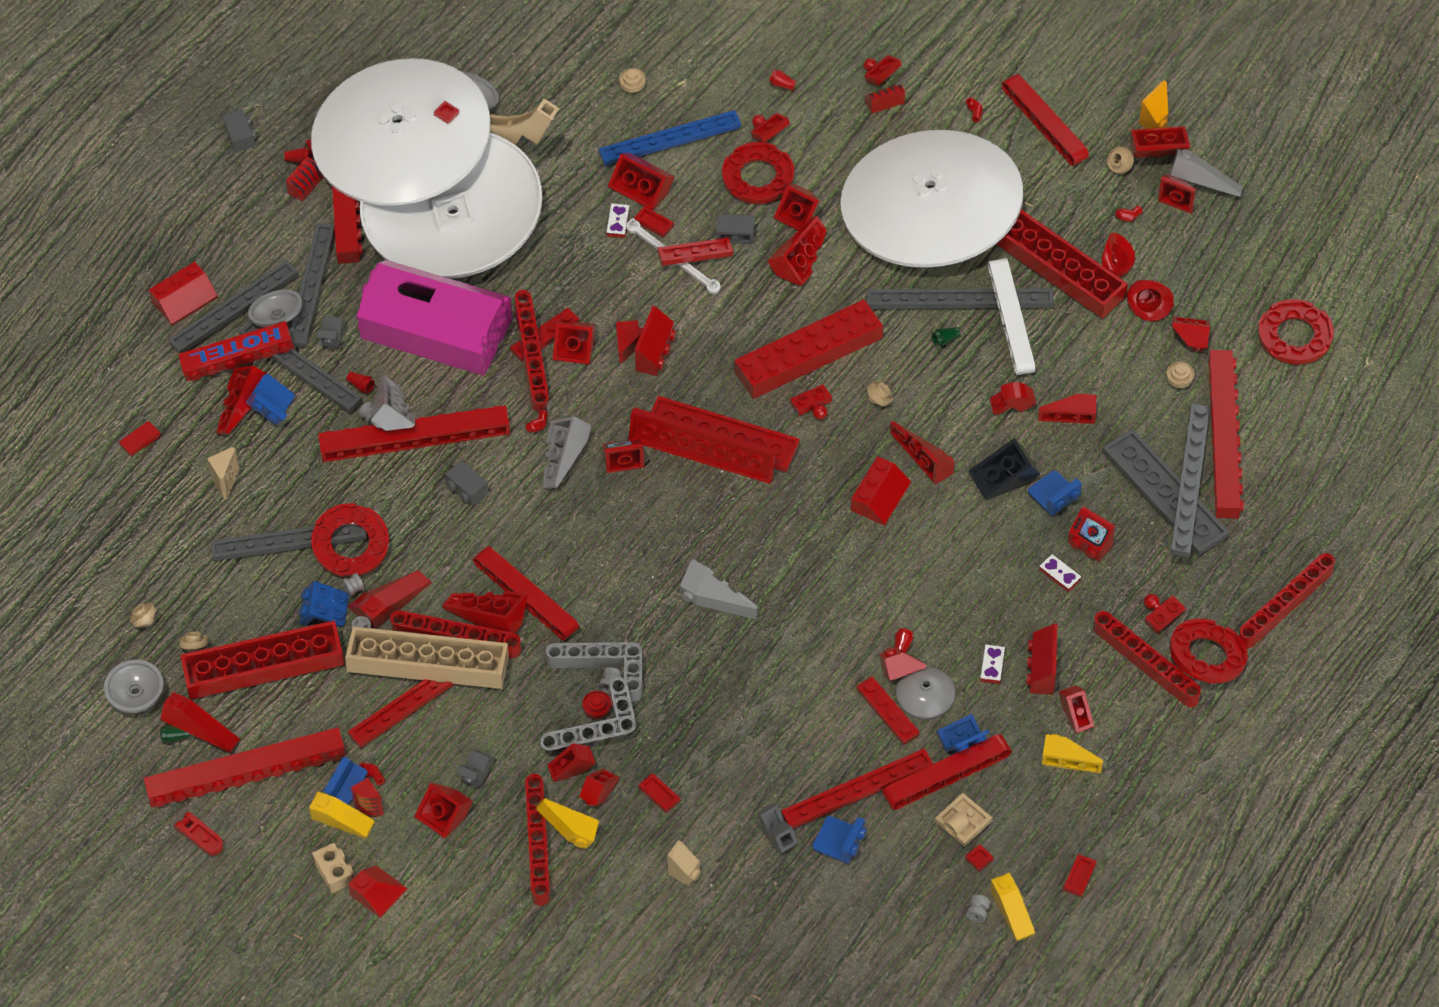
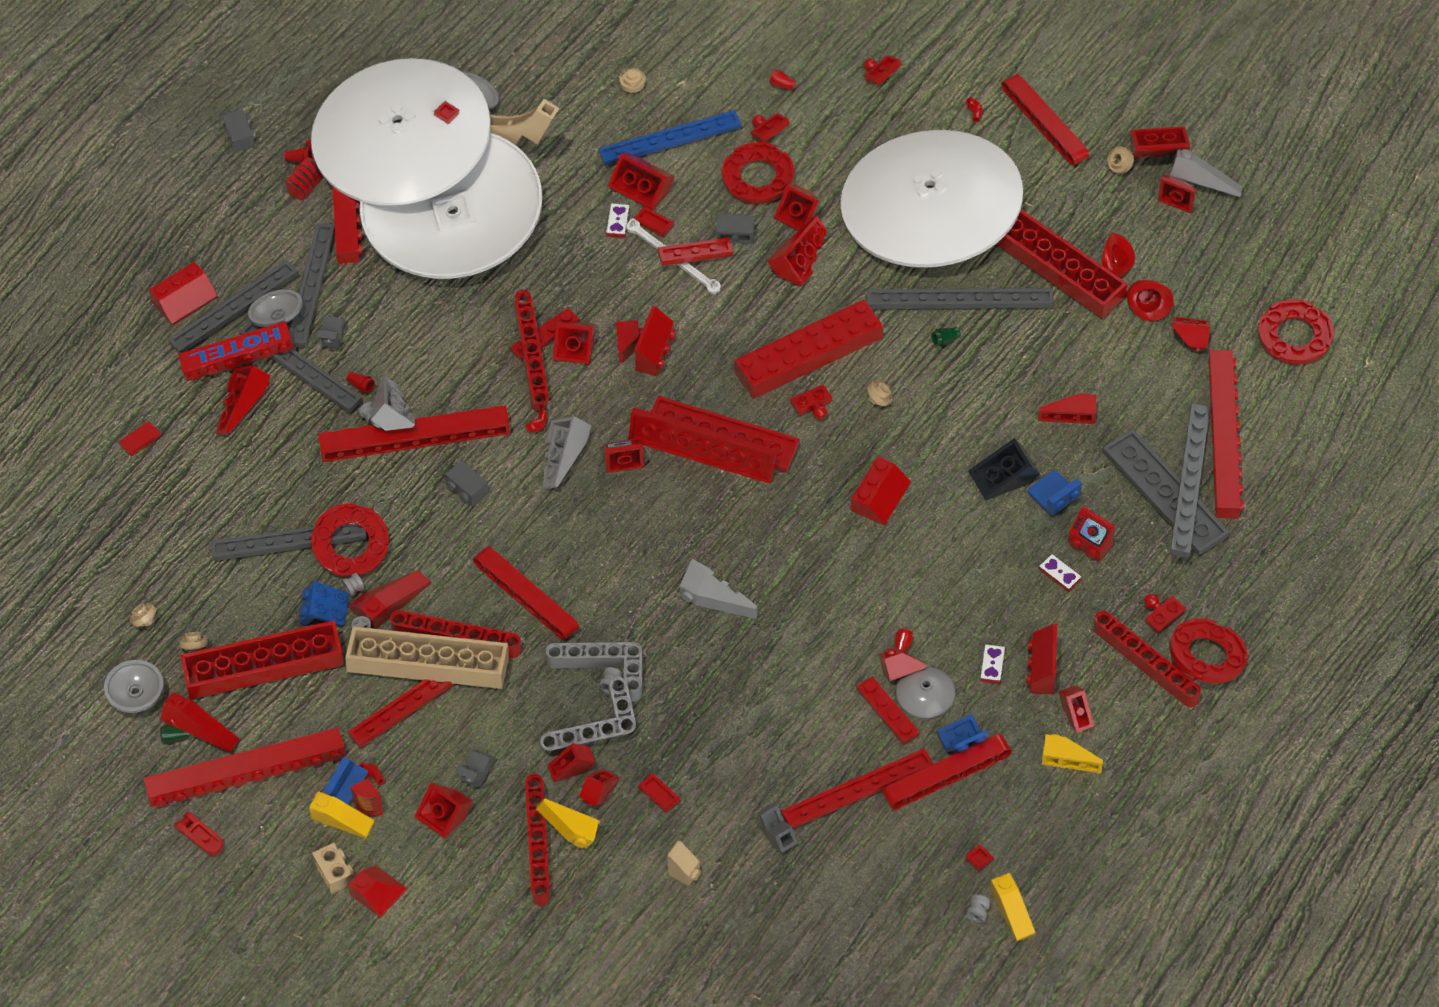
(224, 470): tan slope -> none
(270, 399): blue bracket -> none
(455, 328): dark pink panel -> none
(489, 610): red wedge -> none
(596, 704): red plate -> none
(840, 838): blue bracket -> none
(885, 98): red brick -> none
(926, 455): red wedge -> none
(963, 819): tan plate -> none
(1011, 316): white beam -> none
(1013, 395): red brick -> none
(1079, 875): red tile -> none
(1128, 215): red arm -> none
(1155, 108): light orange slope -> none
(1180, 374): tan plate -> none
(1289, 593): red beam -> none

